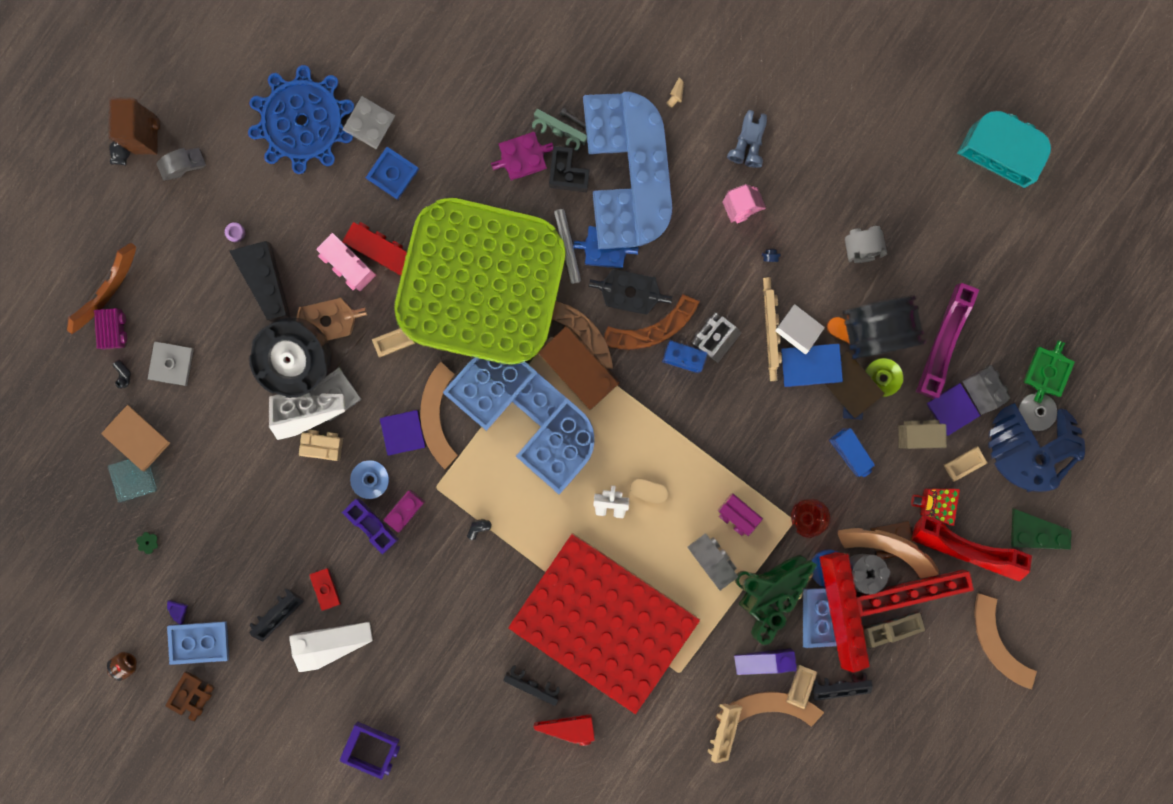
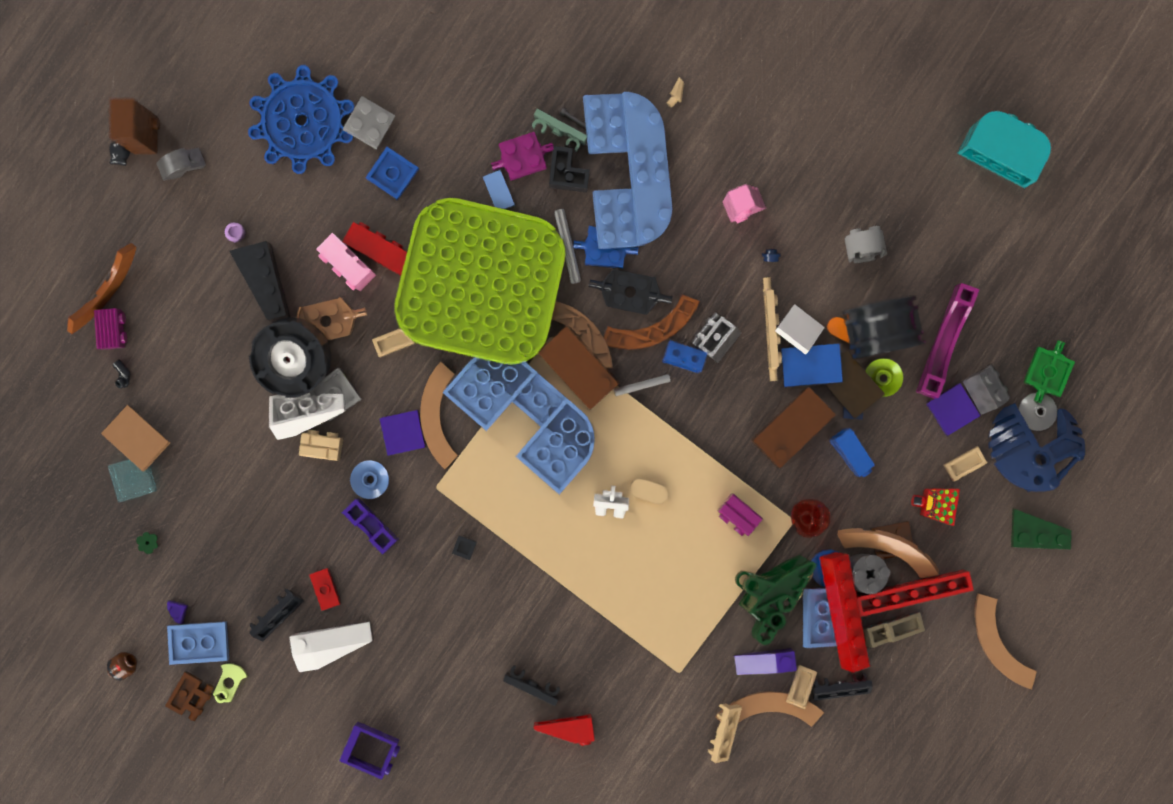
(170, 363): light grey plate -> none
(232, 671): none -> yellowish green piece
(404, 510): magenta brick -> none
(464, 547): none -> black plate
(478, 526): black arm -> none
(498, 190): none -> medium blue tile
(604, 623): red plate -> none
(642, 385): none -> light grey bar
(713, 561): flat silver brick -> none
(751, 135): sand blue piece -> none
(793, 427): none -> reddish brown brick
(928, 435): dark tan brick -> none
(1005, 562): red arch -> none

